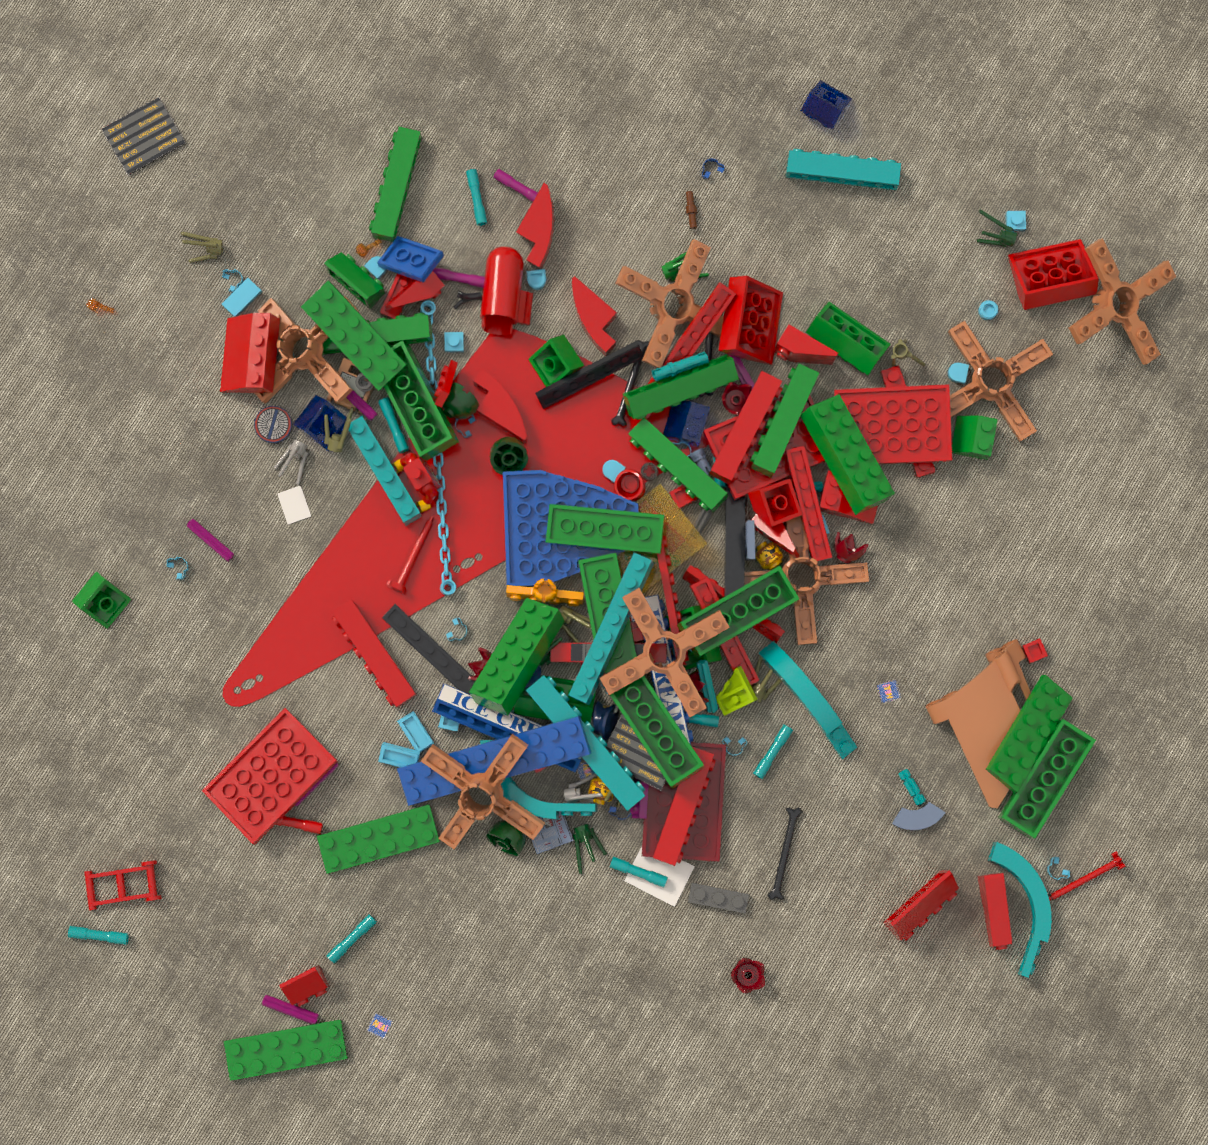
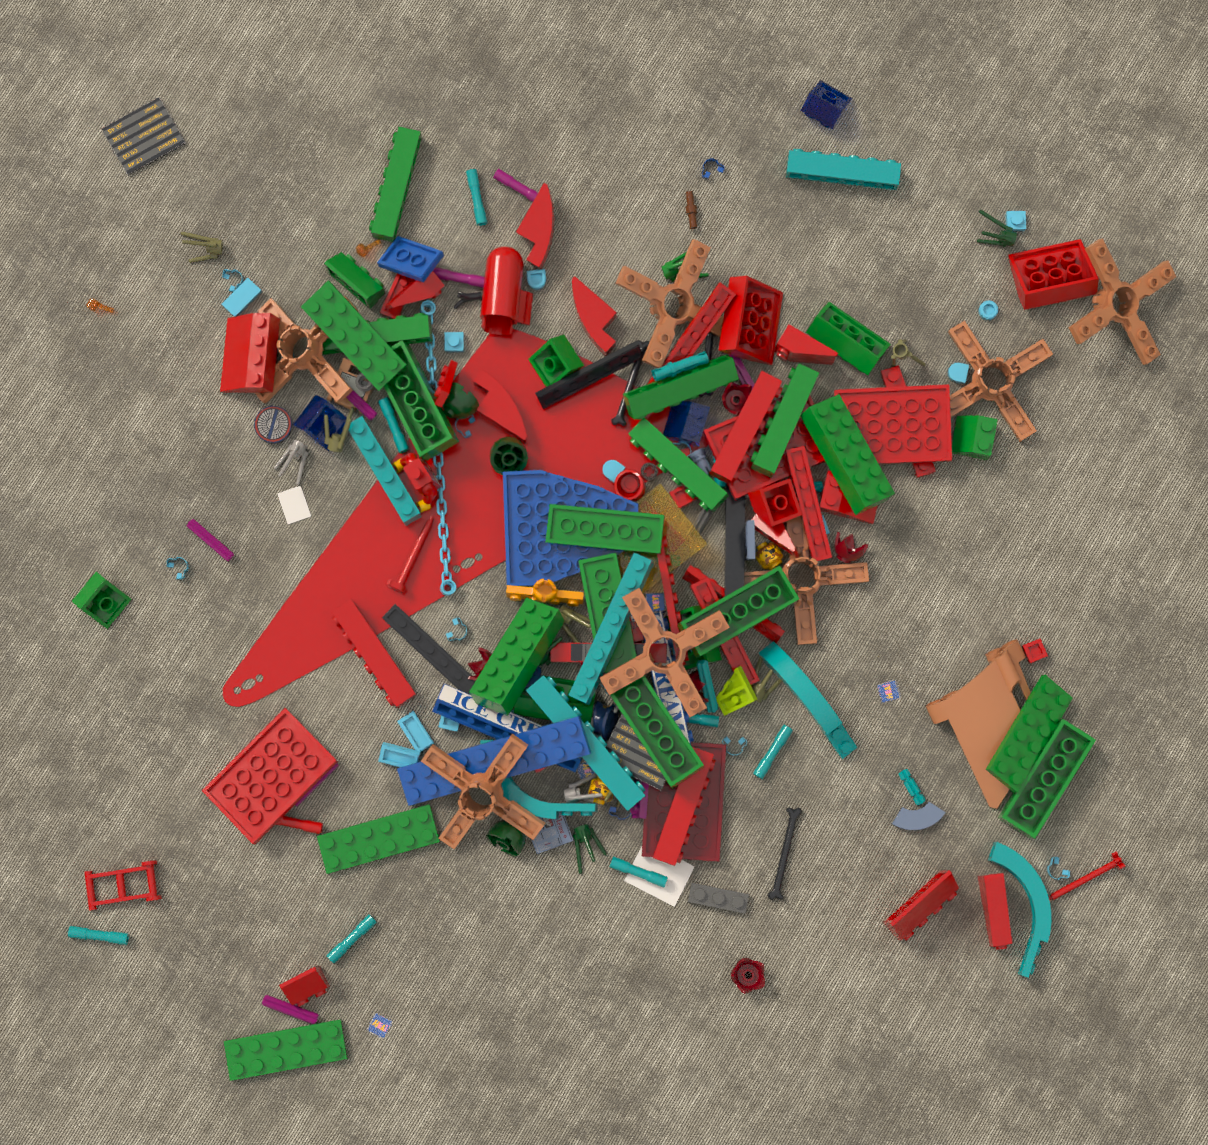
(374, 269): medium azure tile -> none
(656, 602): none -> tile

